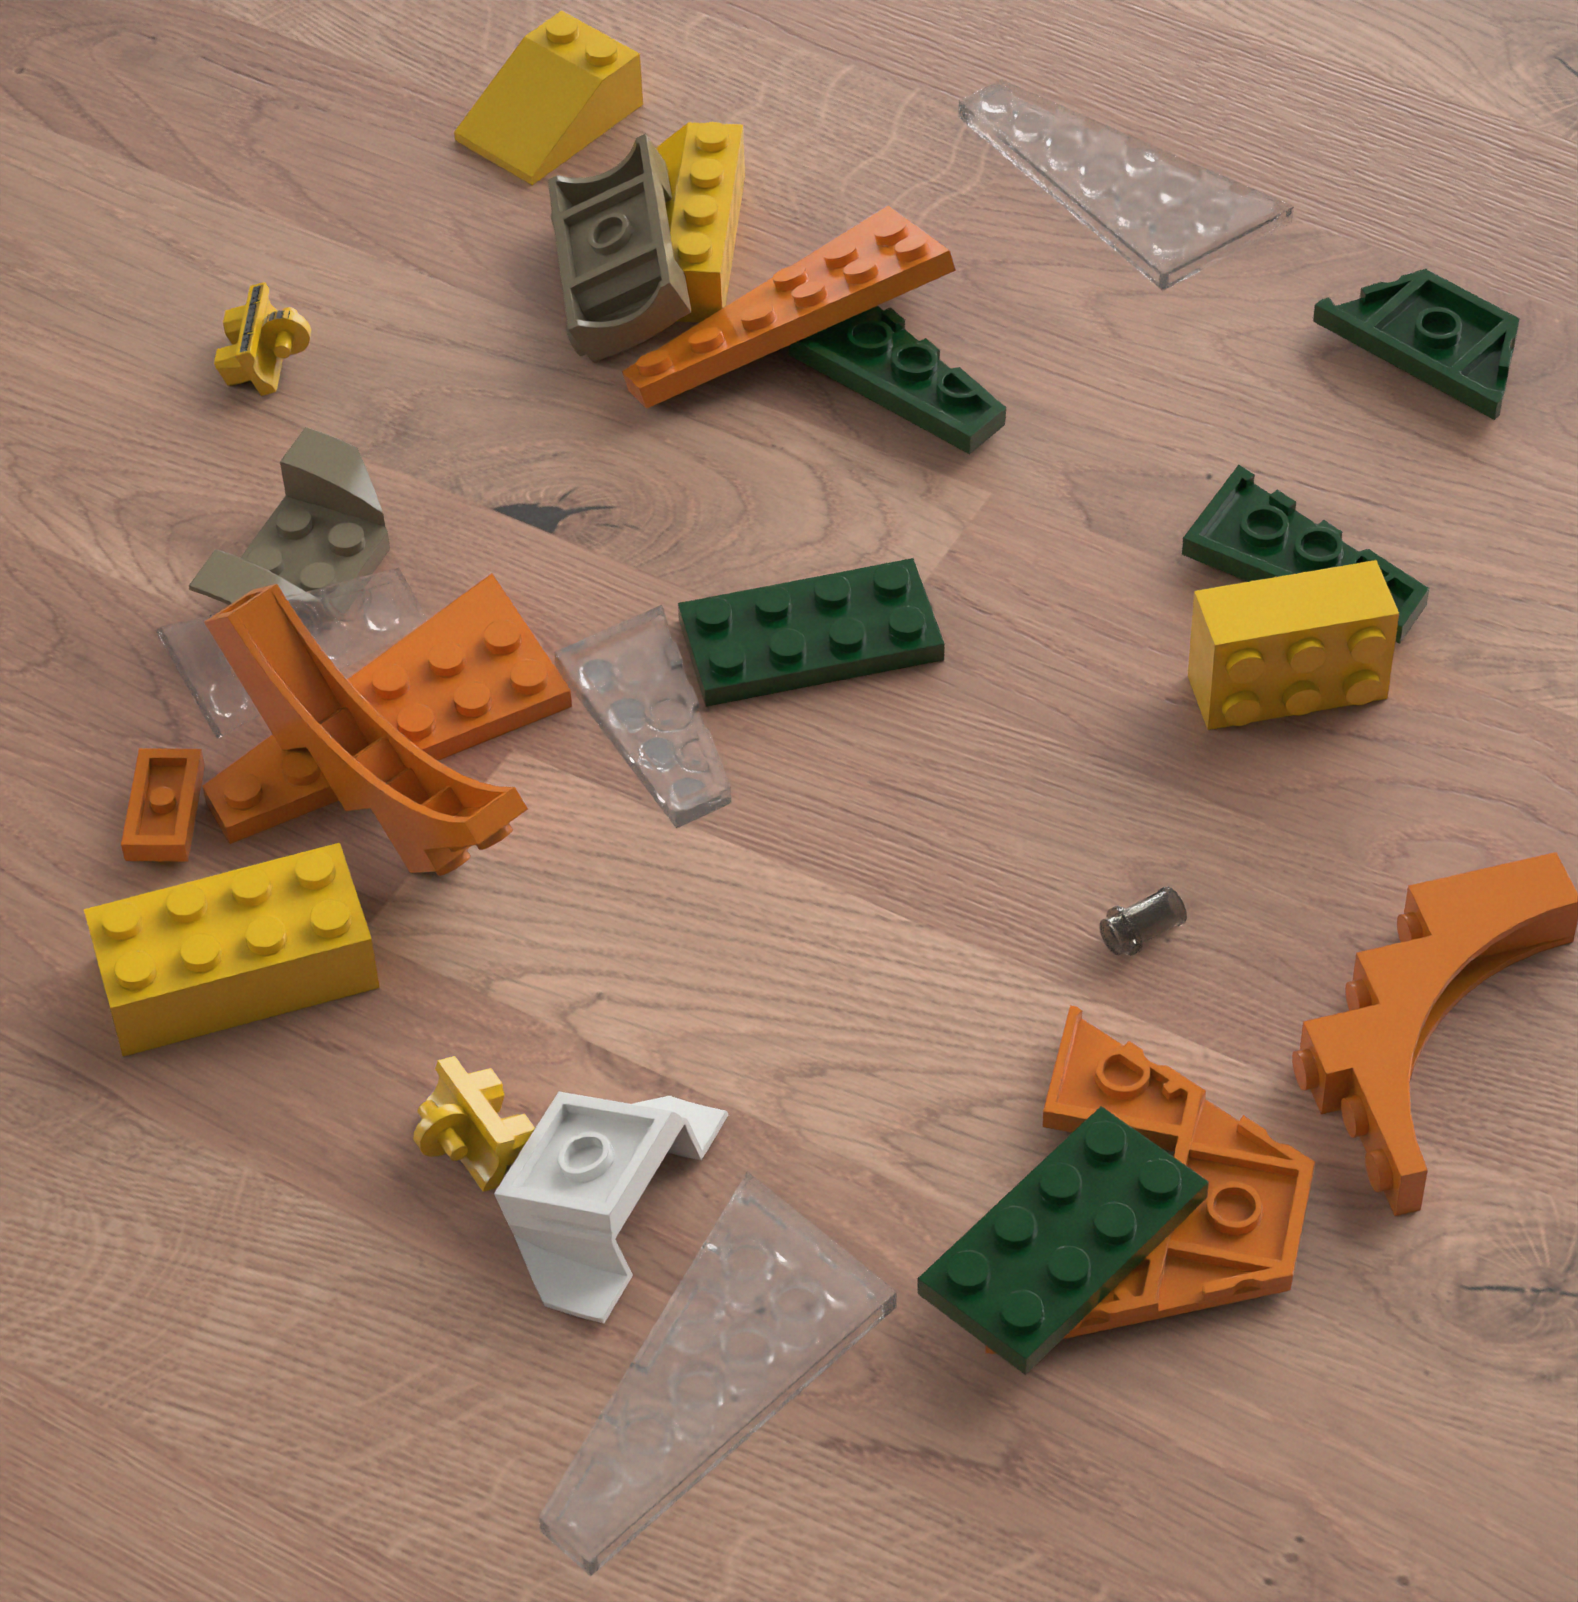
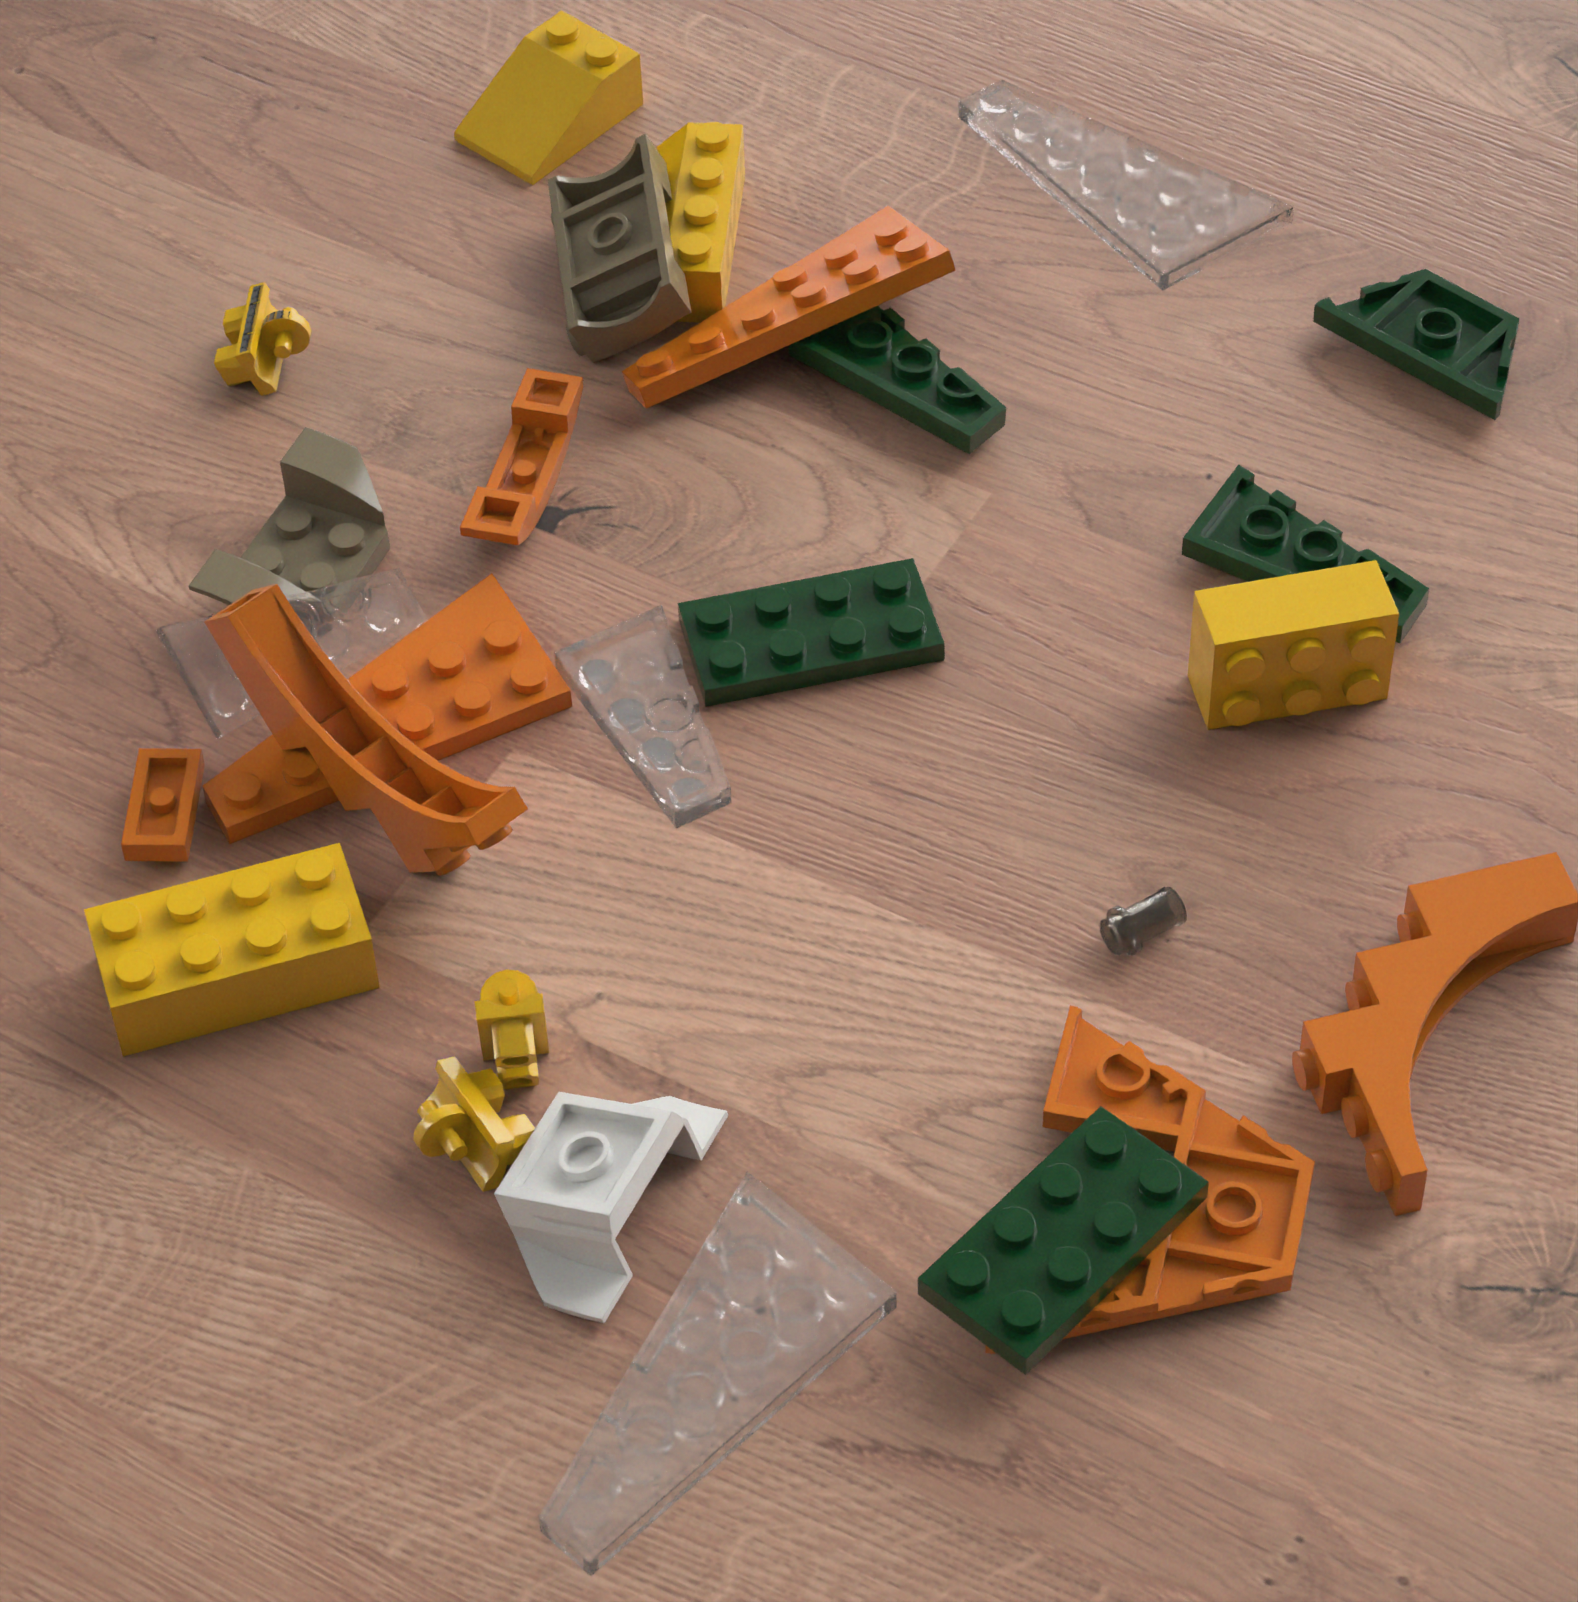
(512, 1027): none -> yellow hips
(528, 461): none -> orange slope

